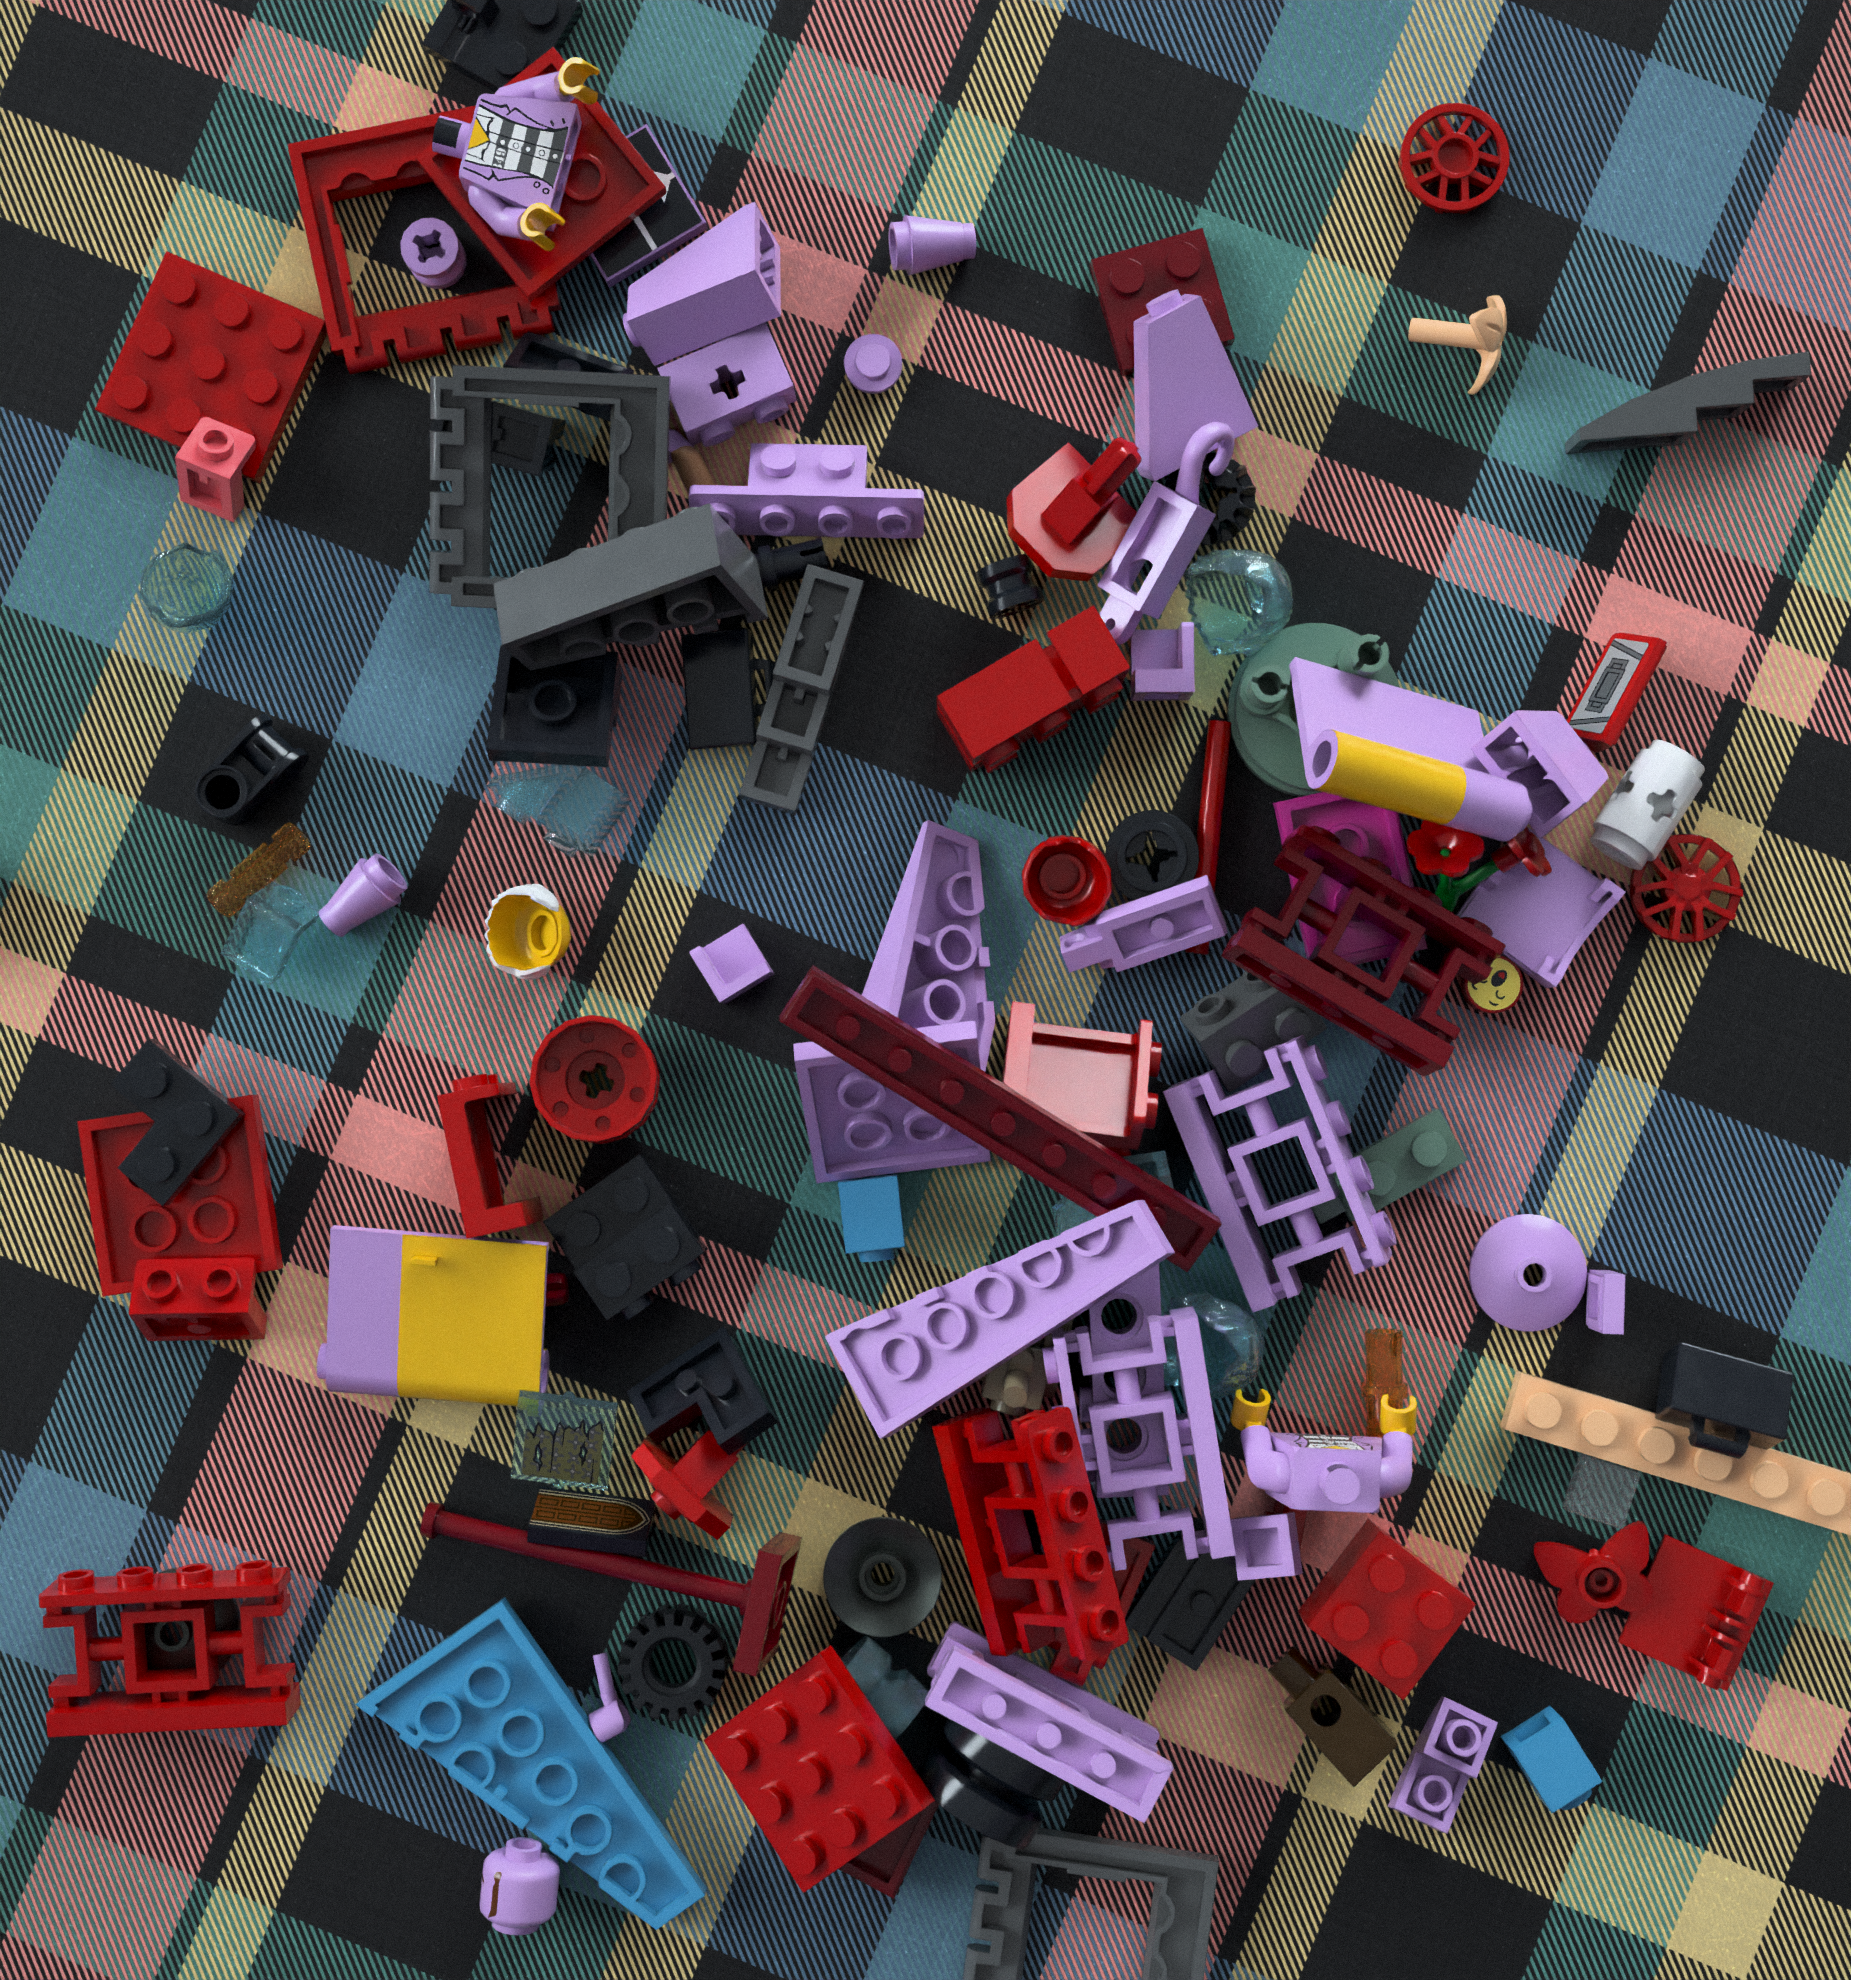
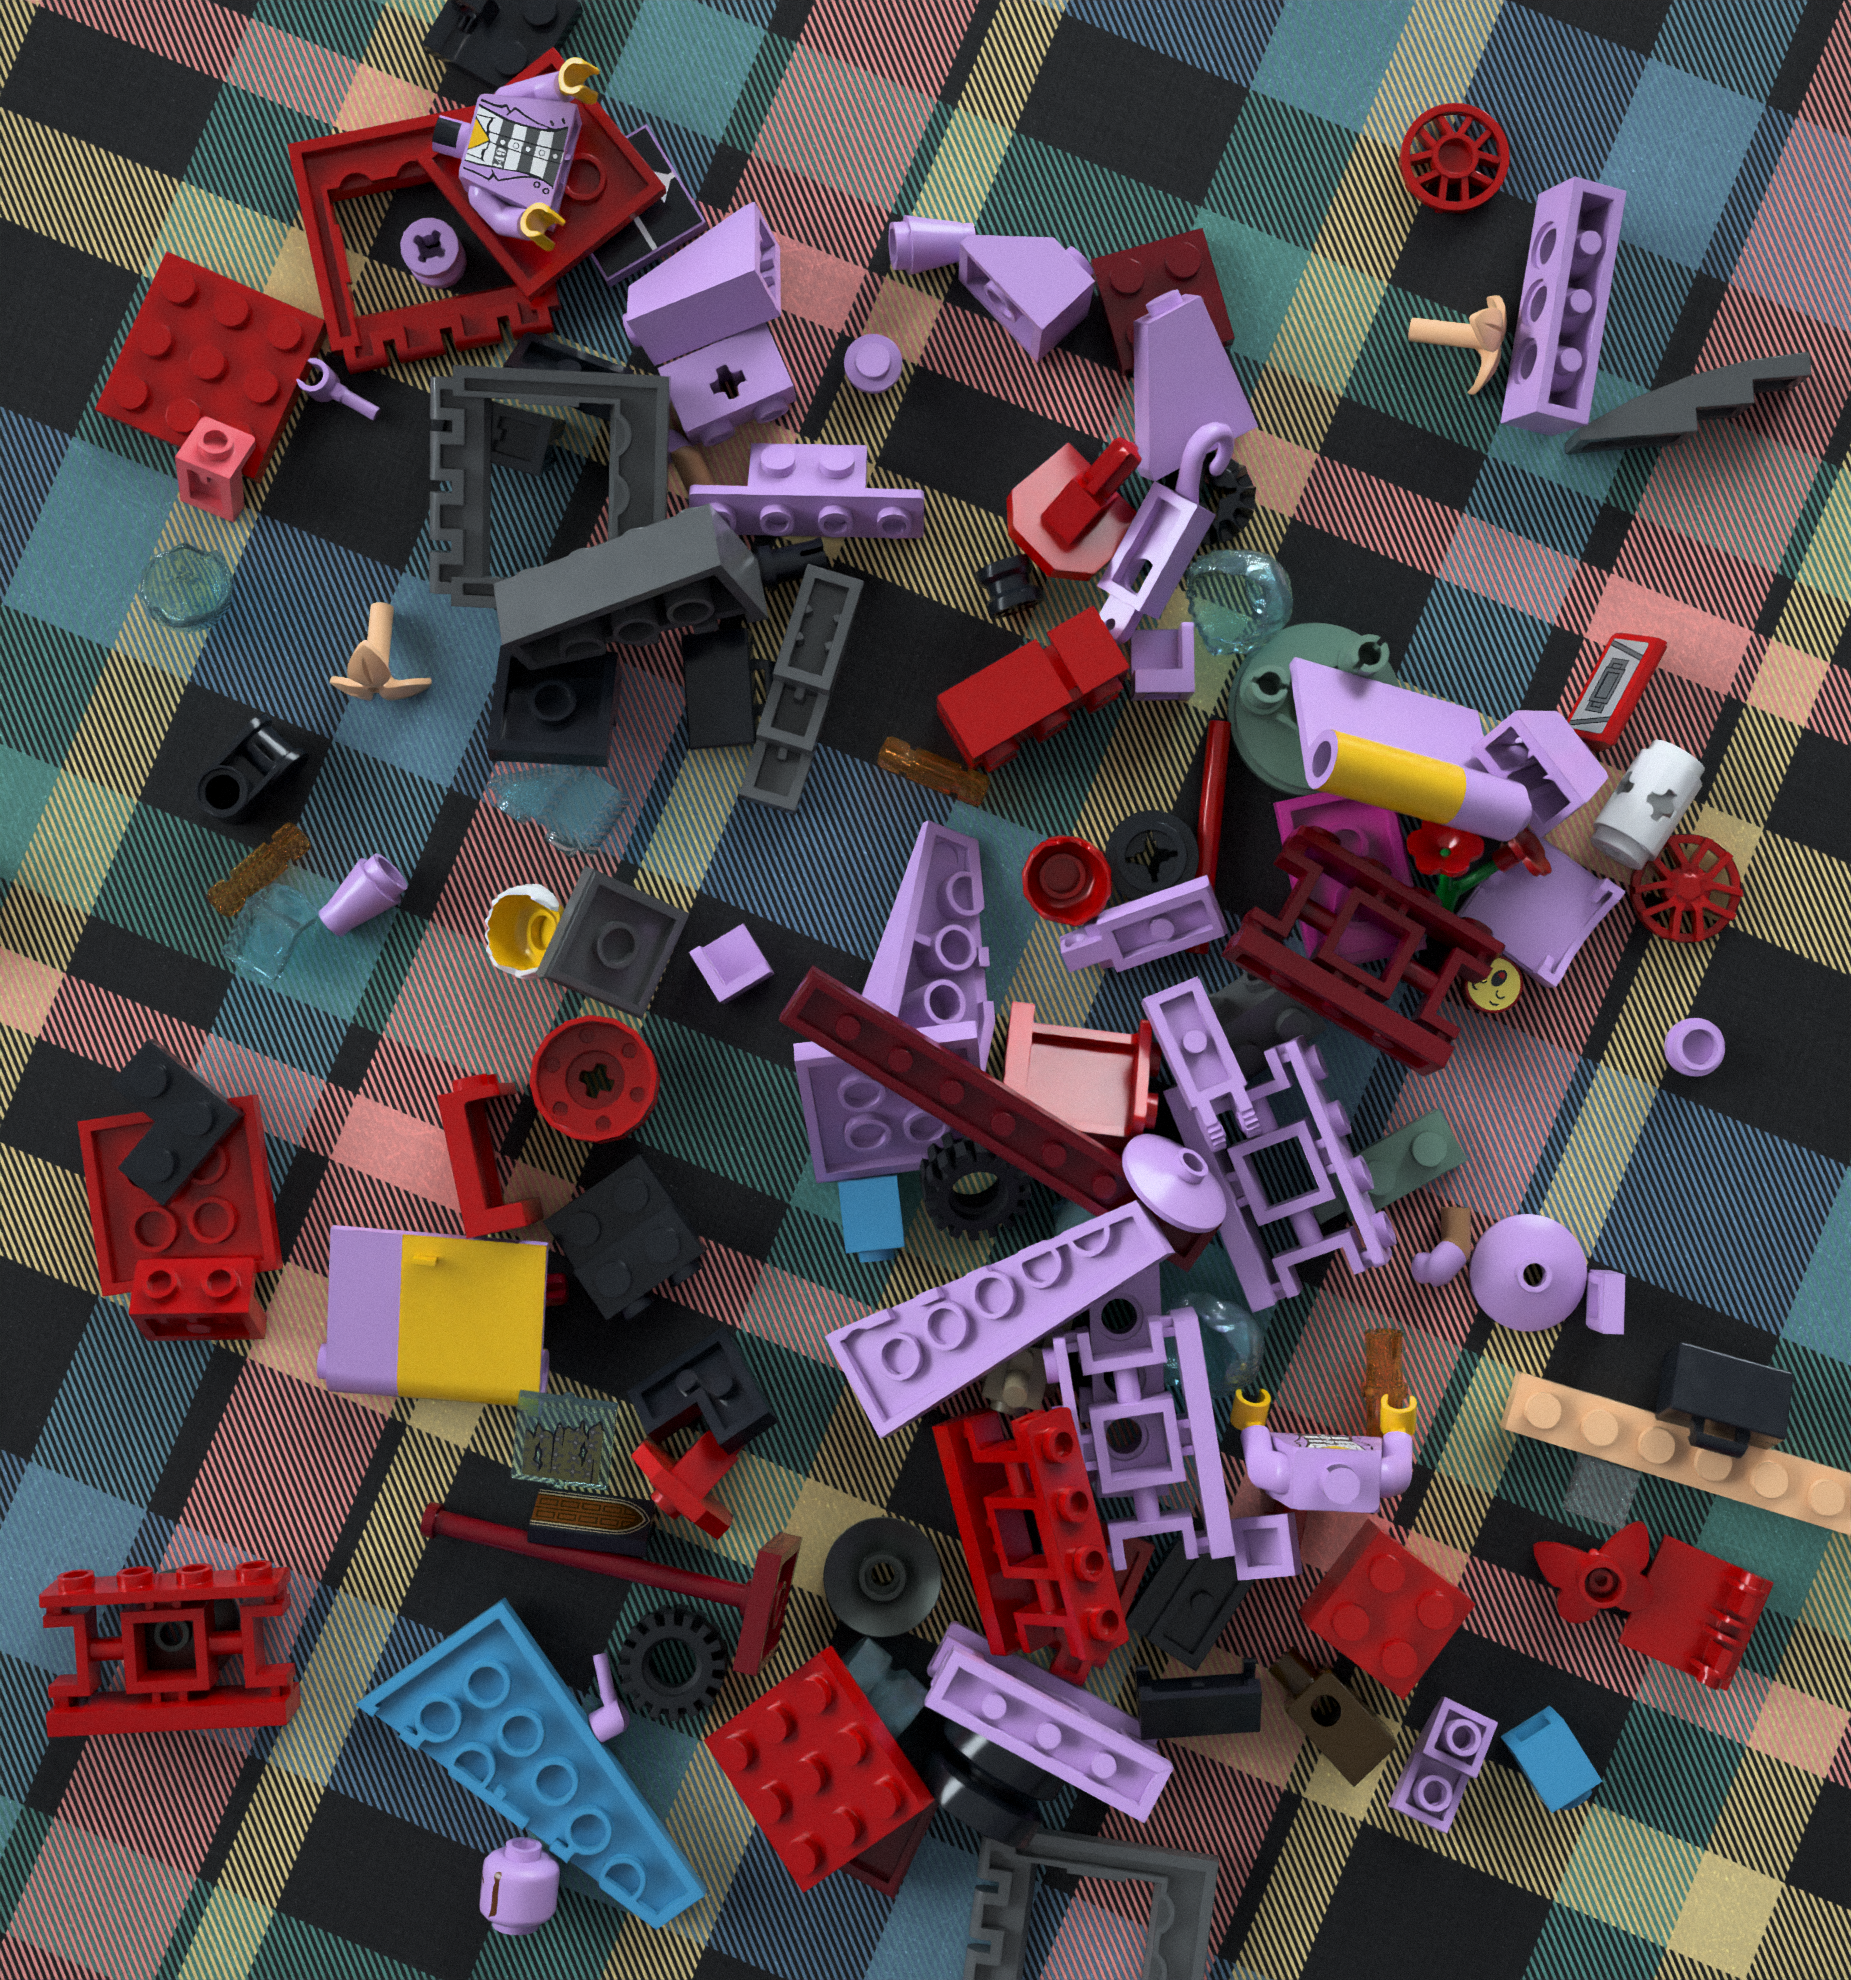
(331, 388): none -> lavender hand
(370, 663): none -> light nougat plant
(612, 943): none -> dark grey plate
(933, 771): none -> clear orange axle
(977, 1210): none -> black tyre
(1028, 286): none -> lavender slope
(1174, 1183): none -> lavender dish
(1198, 1703): none -> black hinge
(1200, 1058): none -> lavender hinge
(1450, 1253): none -> arm
(1563, 307): none -> lavender brick
(1694, 1047): none -> lavender plate

